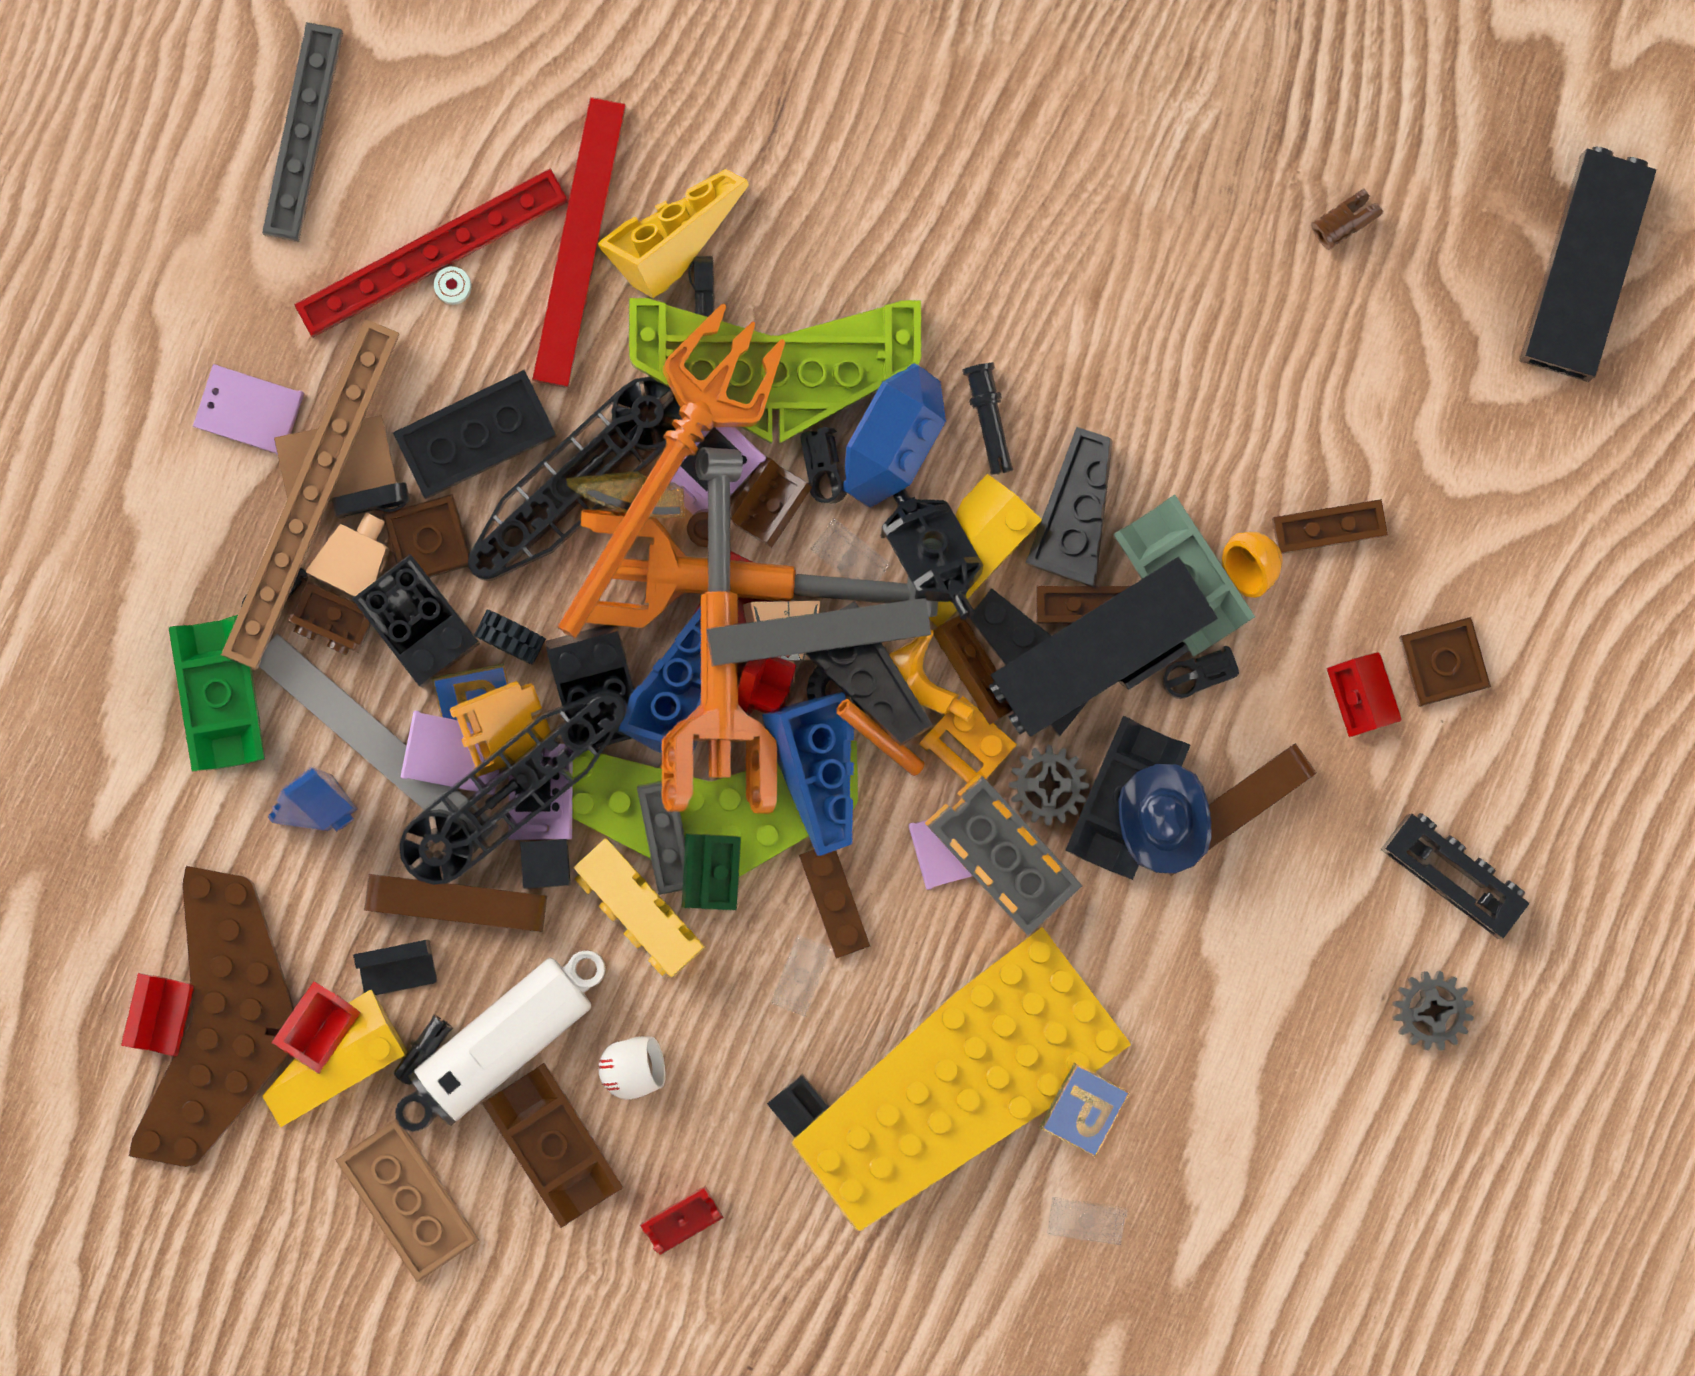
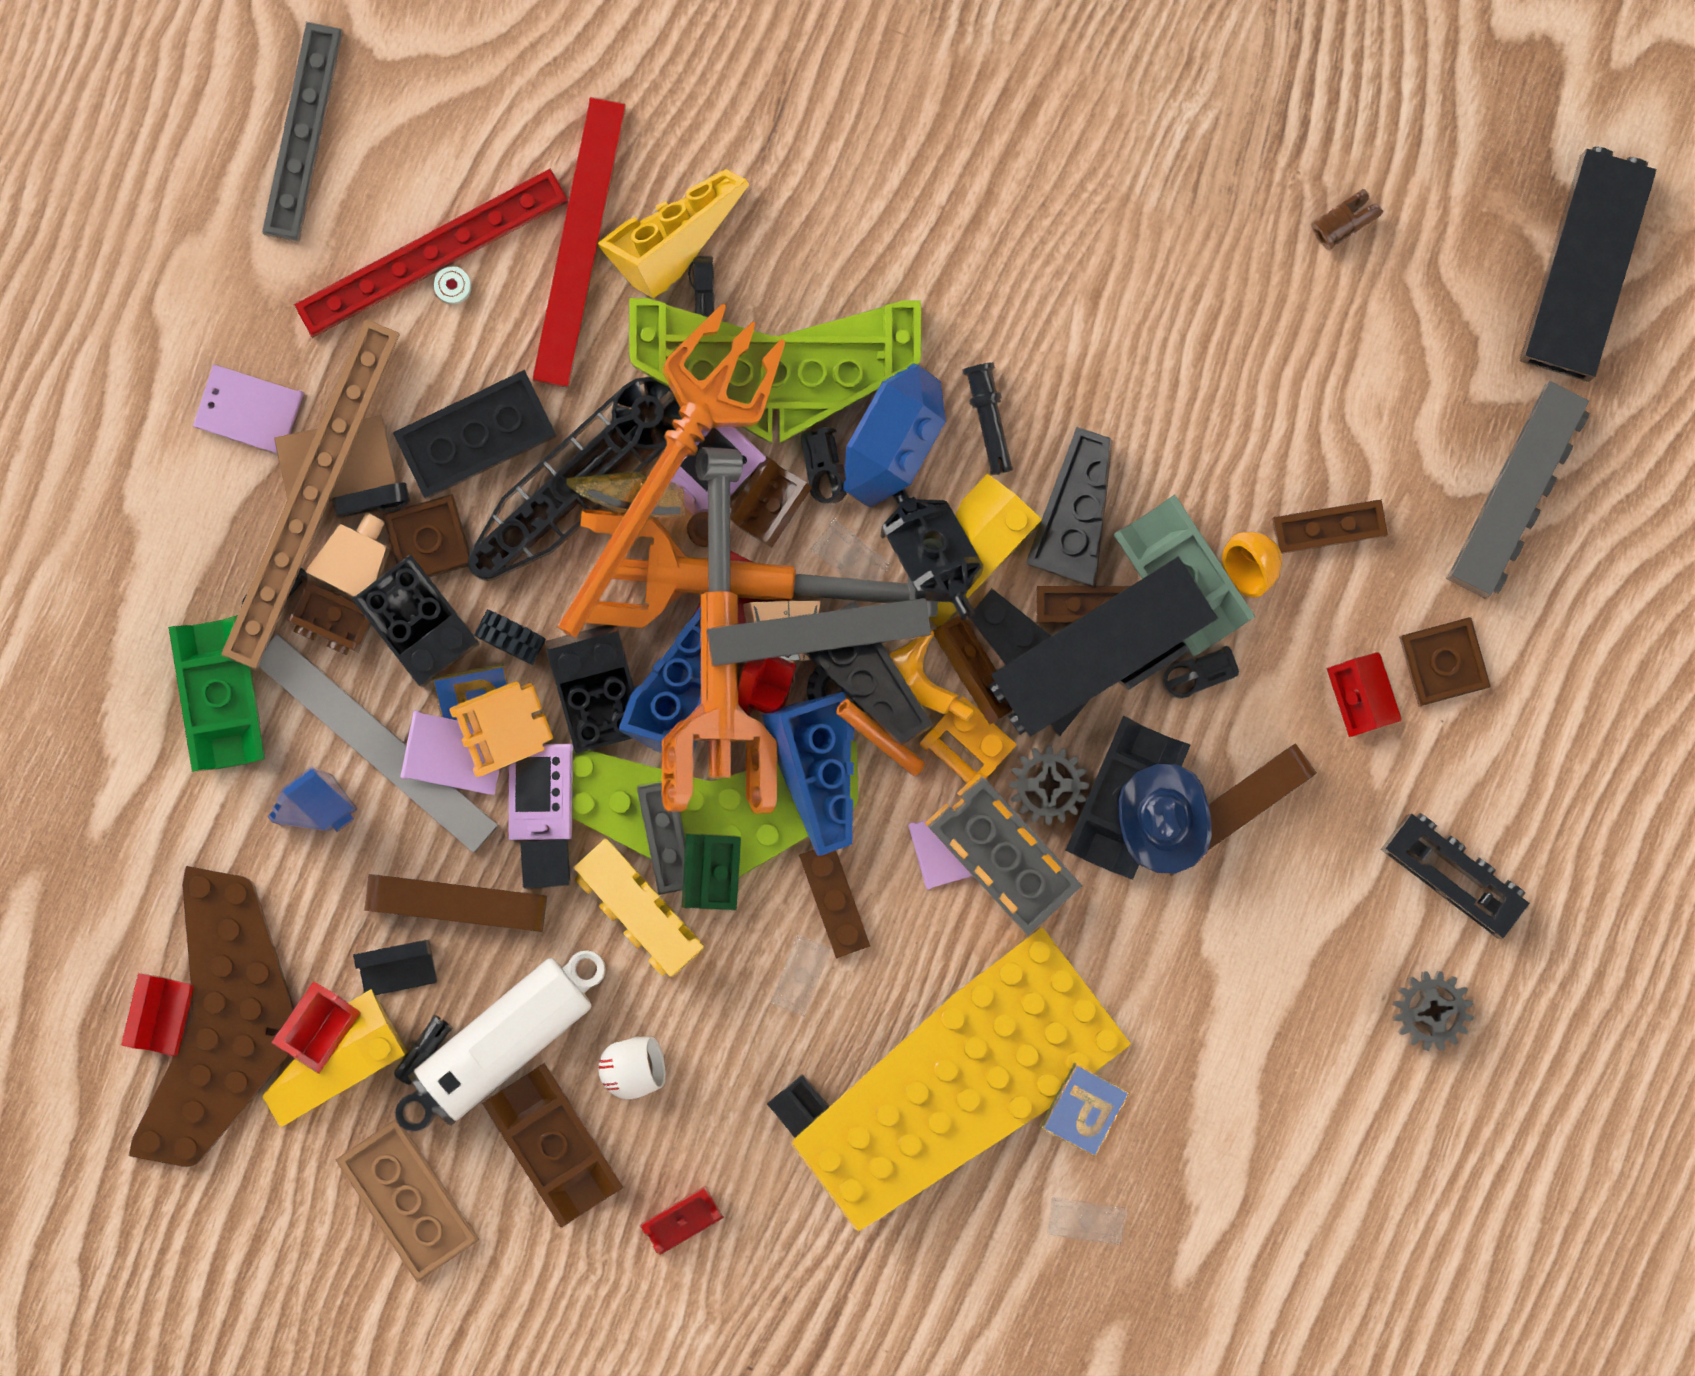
(529, 771): black beam -> none
(1518, 490): none -> dark grey brick

